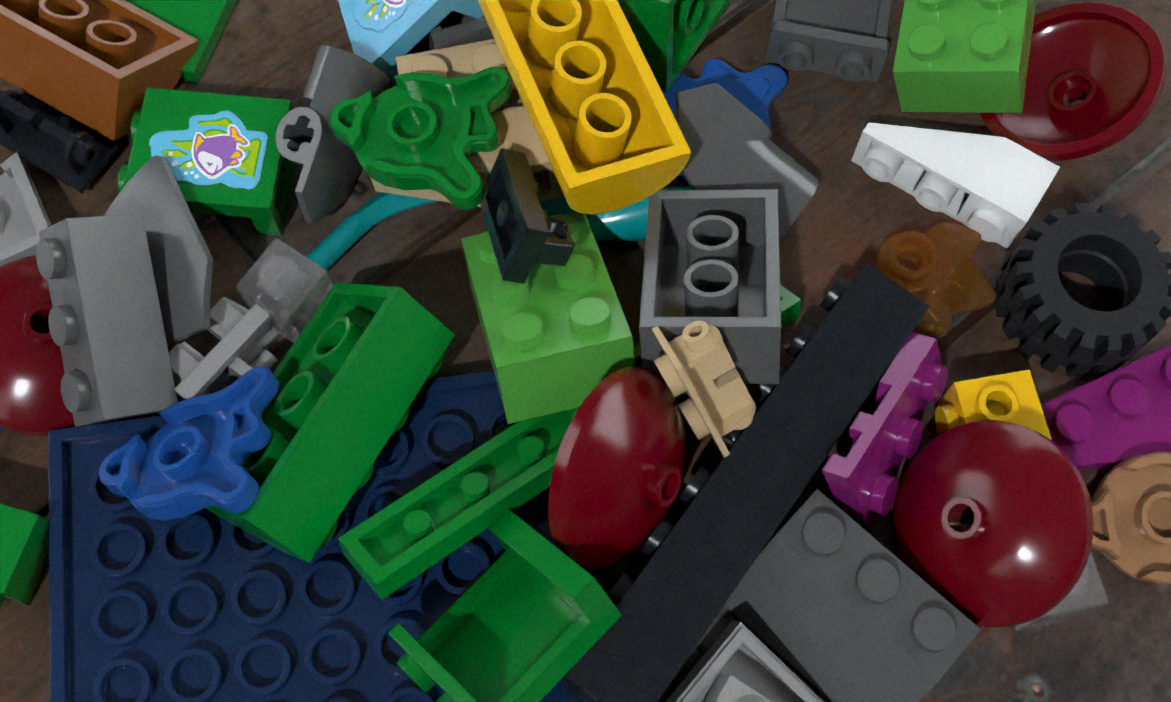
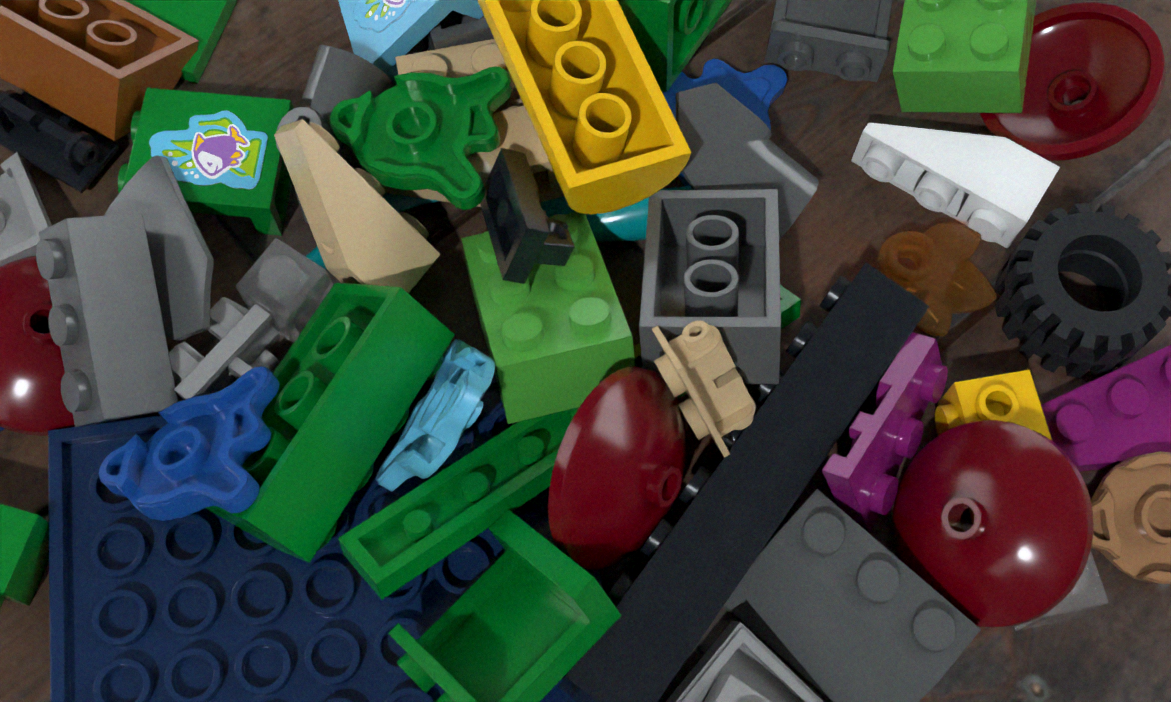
(350, 220): none -> tan slope
(440, 416): none -> medium azure tile

